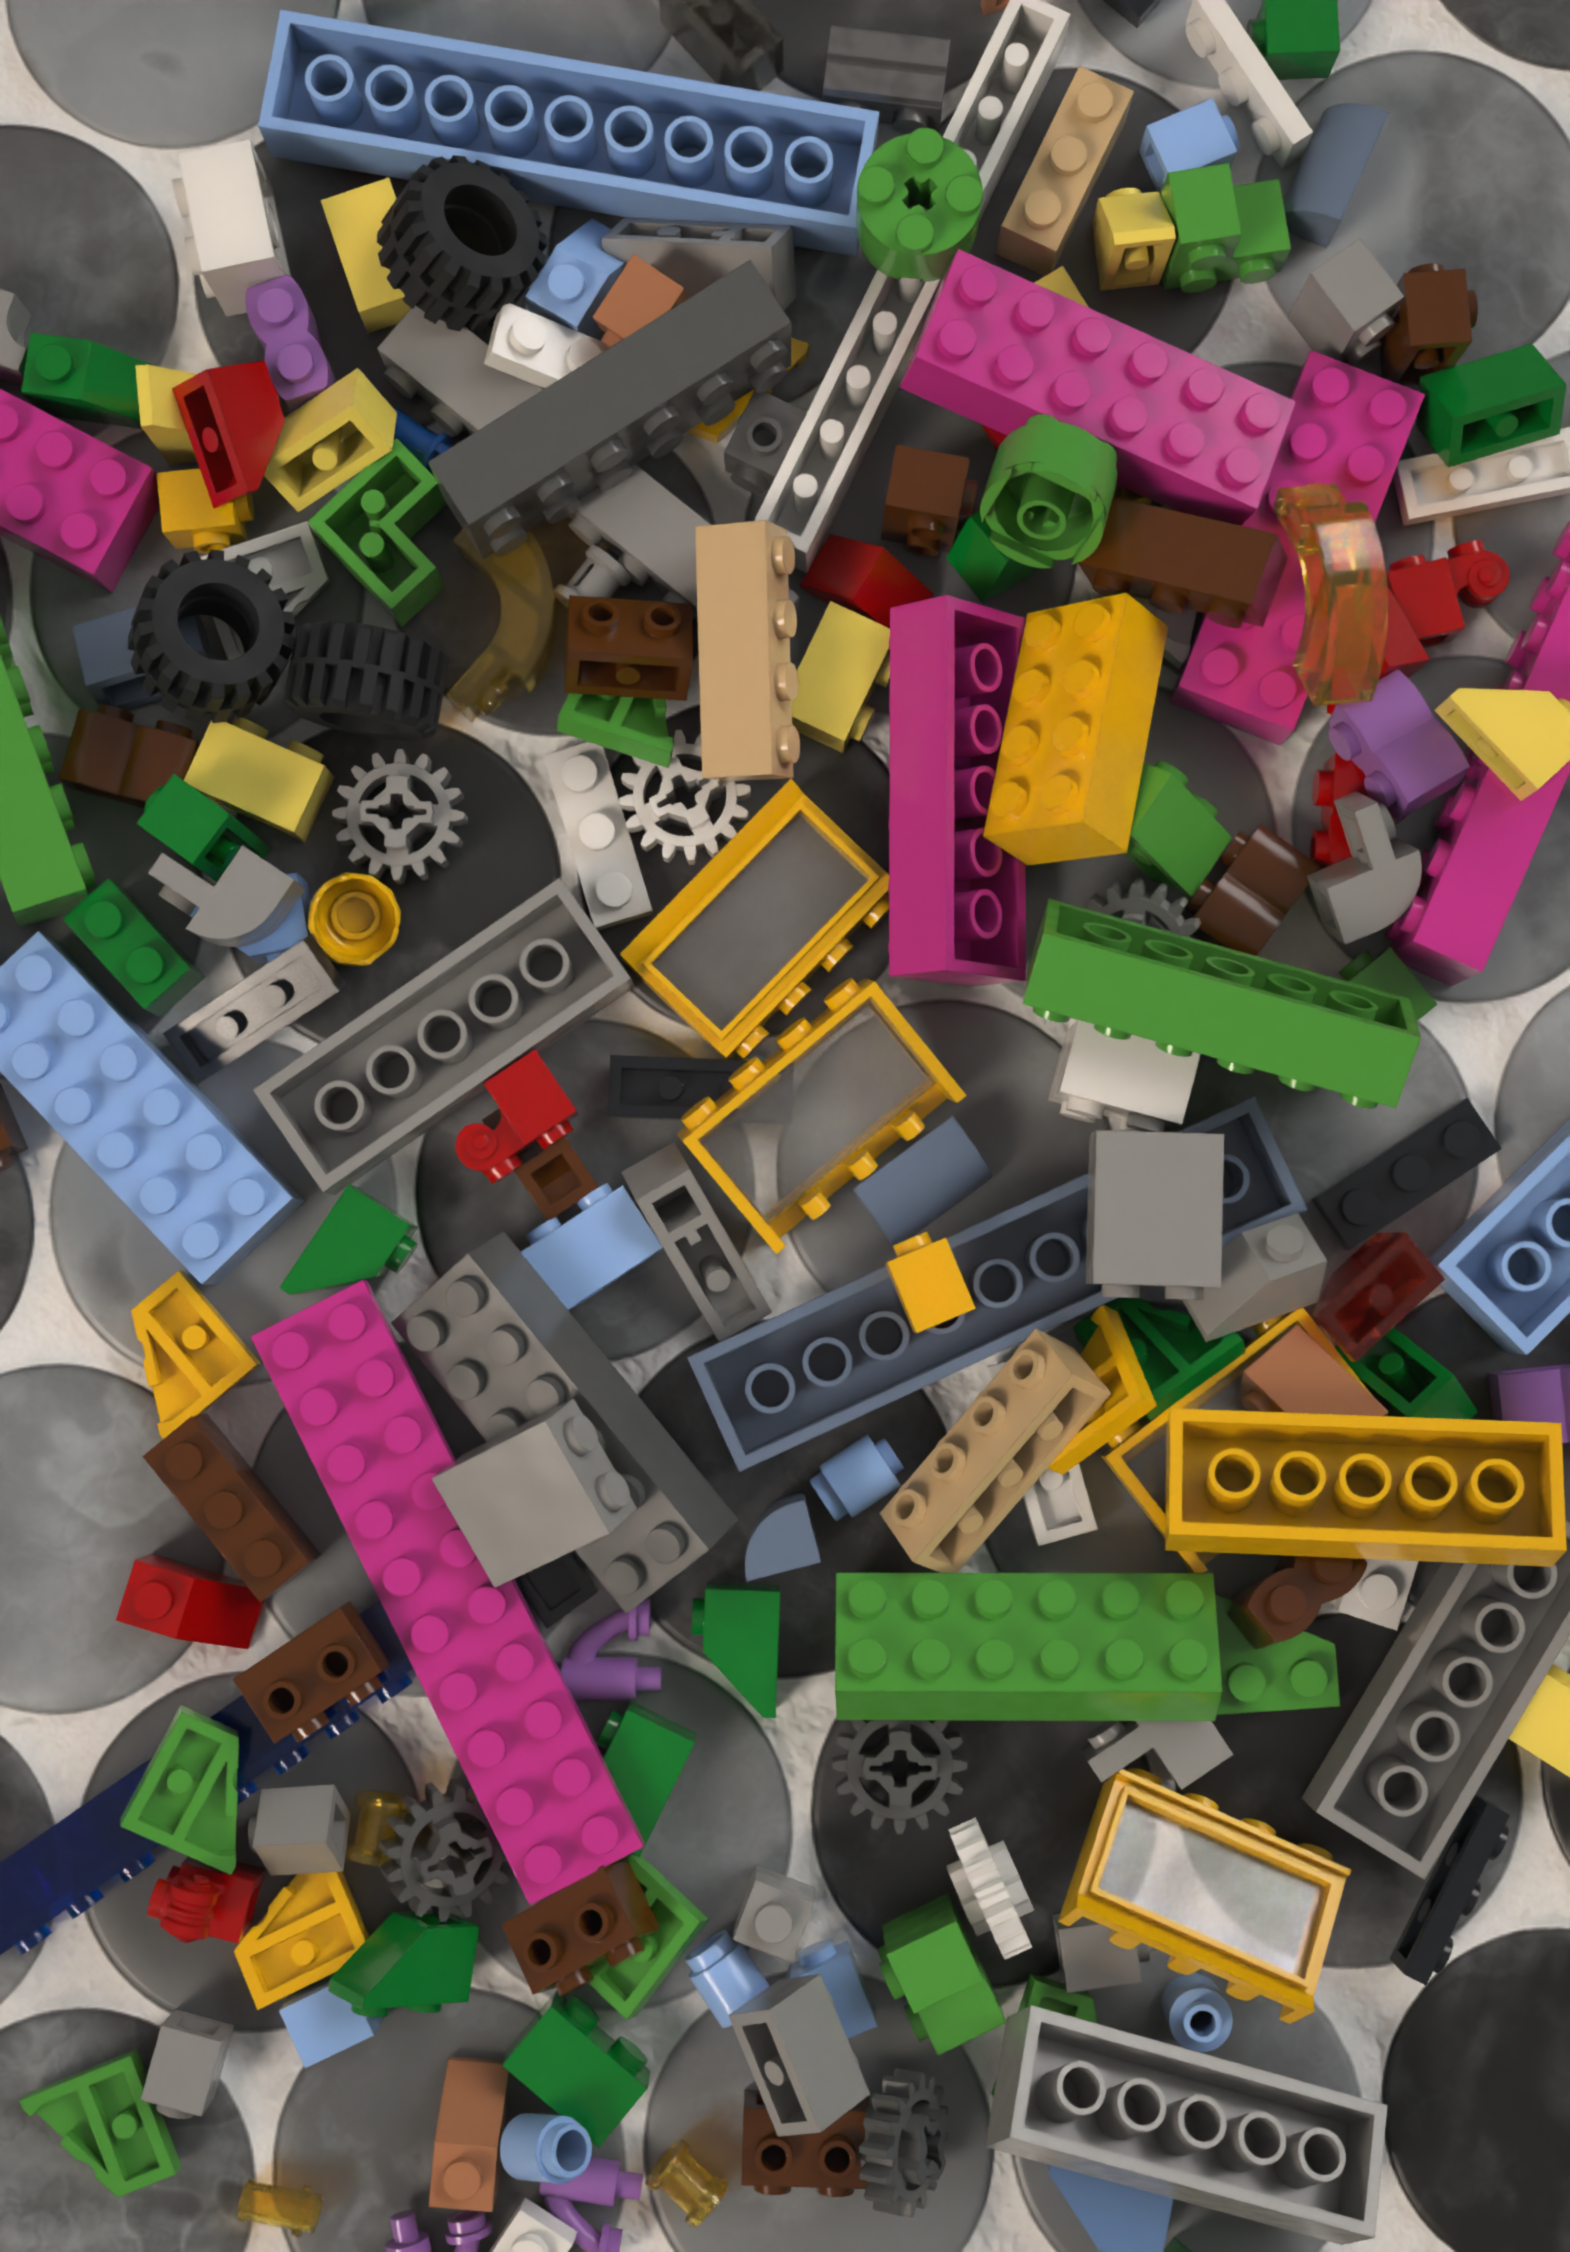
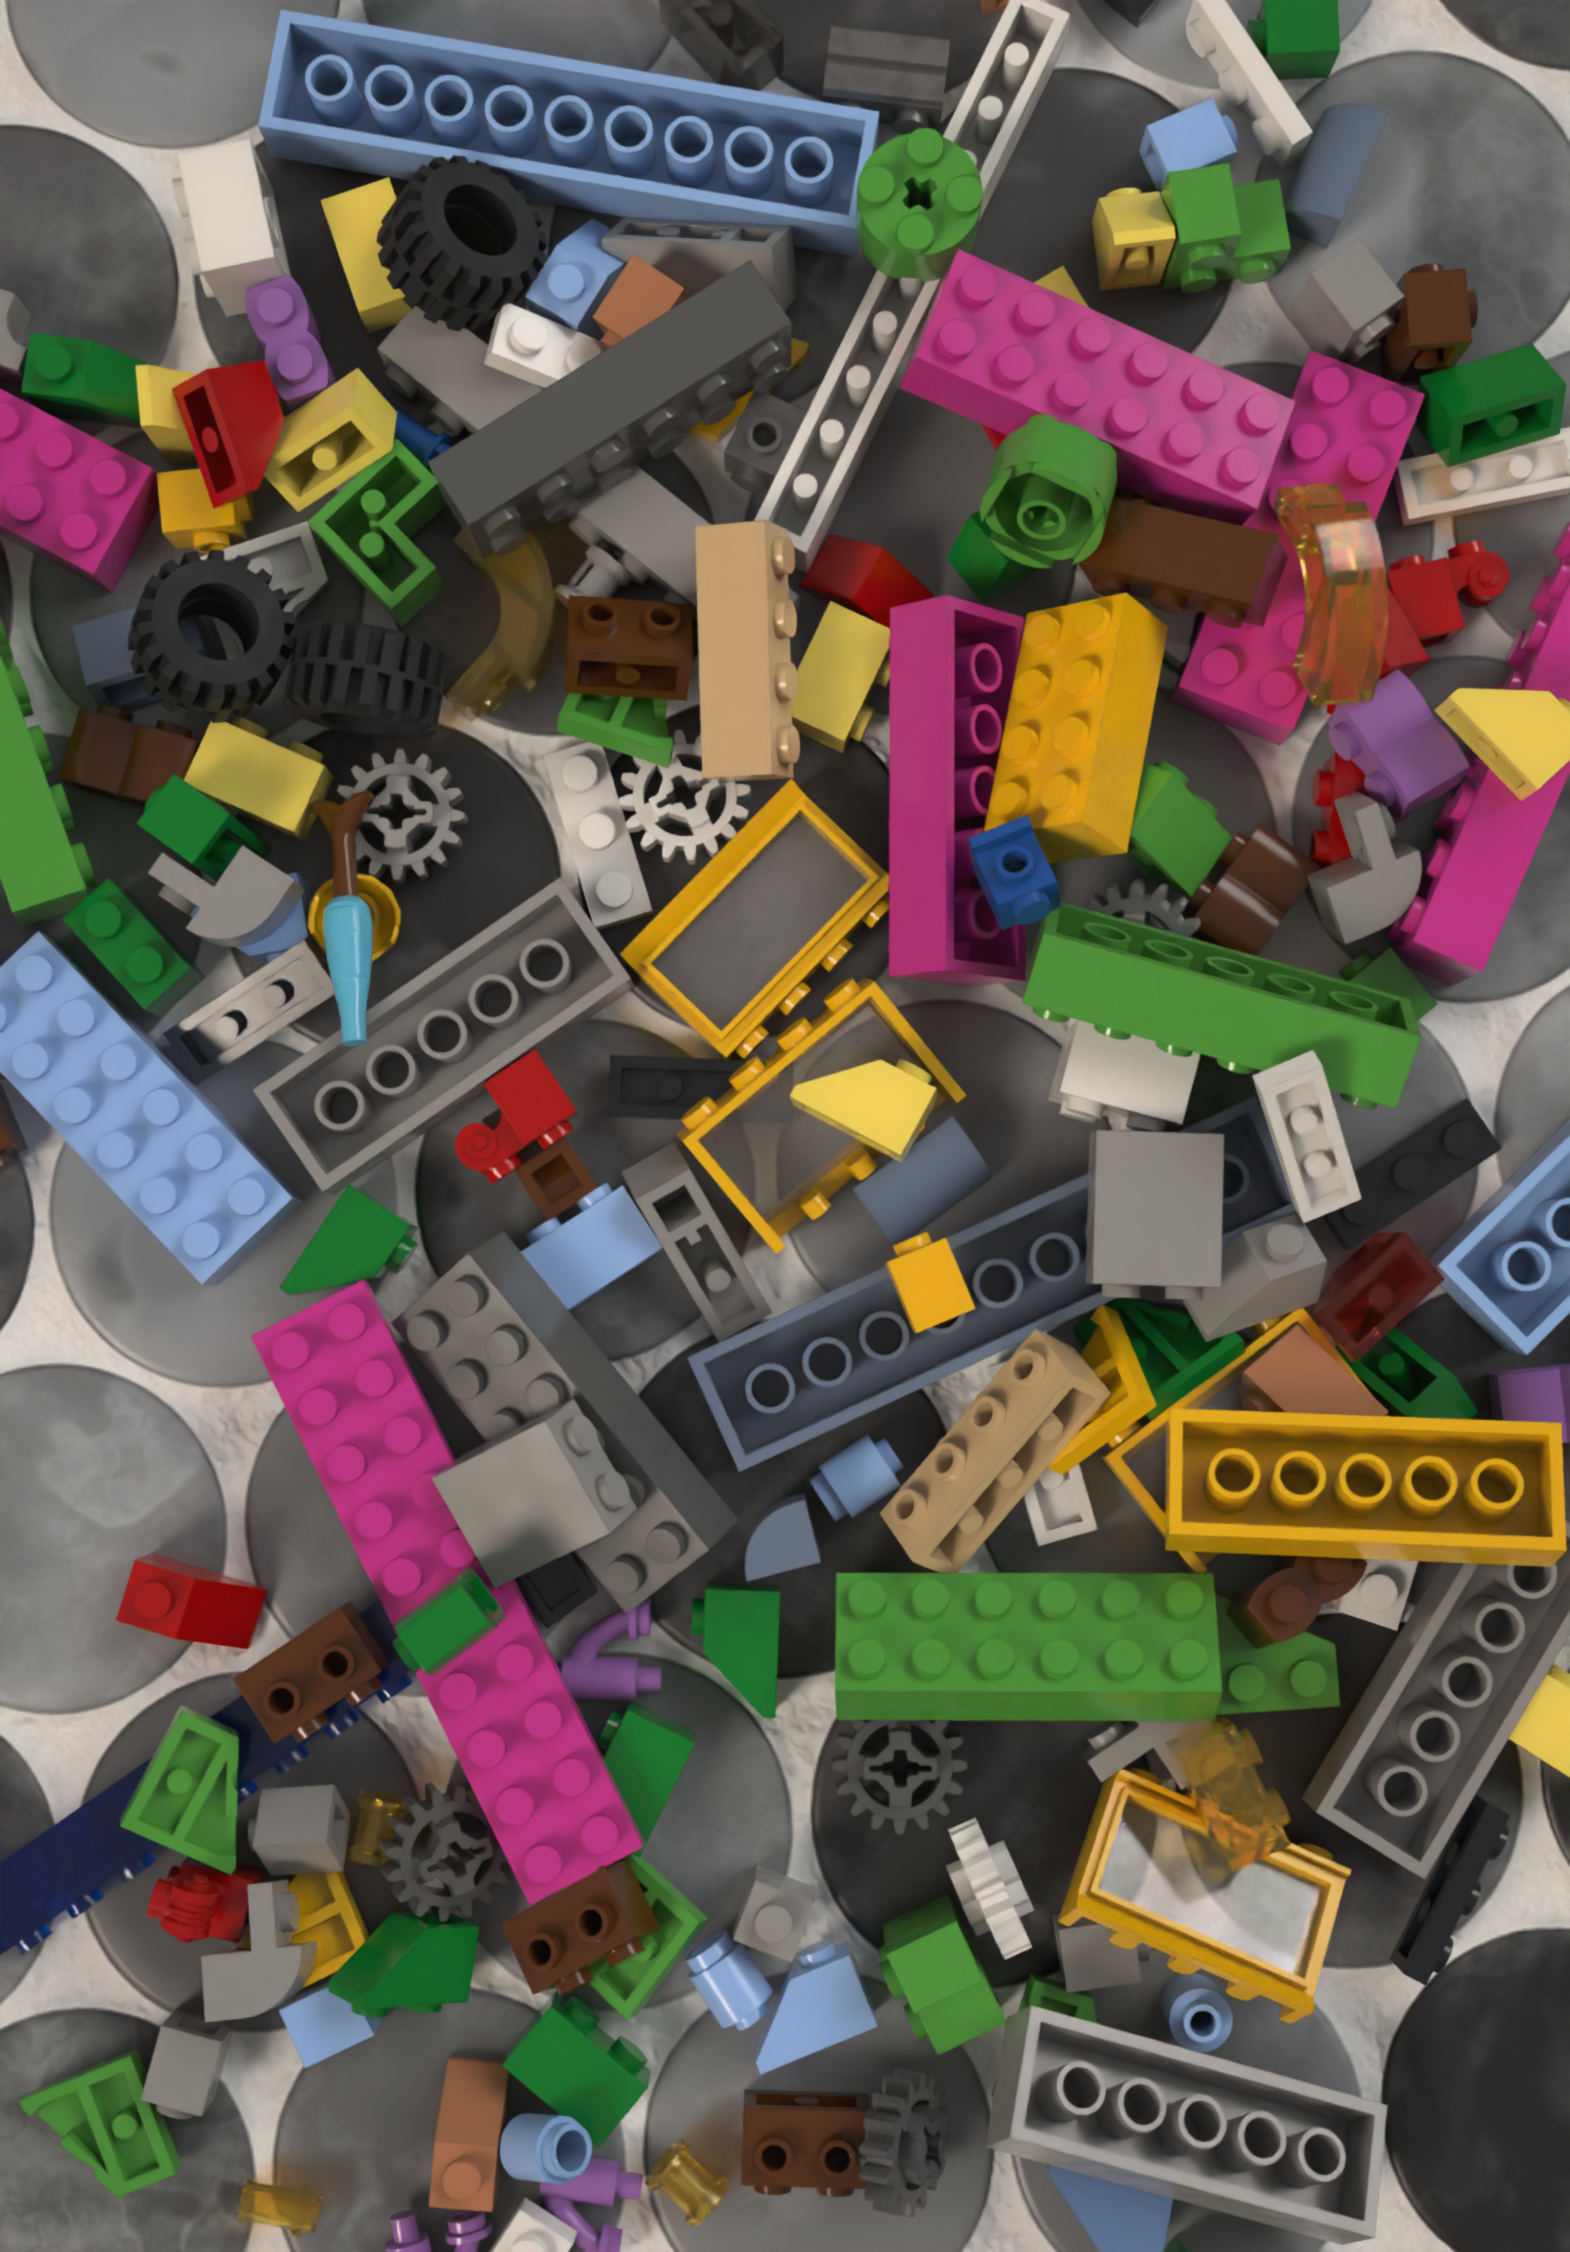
(187, 1351): yellow wing -> none
(232, 1506): reddish brown brick -> none
(268, 1973): none -> light grey brick
(347, 917): none -> medium azure piece
(447, 1623): none -> green brick
(799, 2055): light grey brick -> none
(872, 1103): none -> light yellow slope
(927, 500): reddish brown brick -> none
(1014, 873): none -> blue brick
(1064, 171): tan brick -> none
(1228, 1794): none -> clear yellow brick
(1307, 1136): none -> white plate

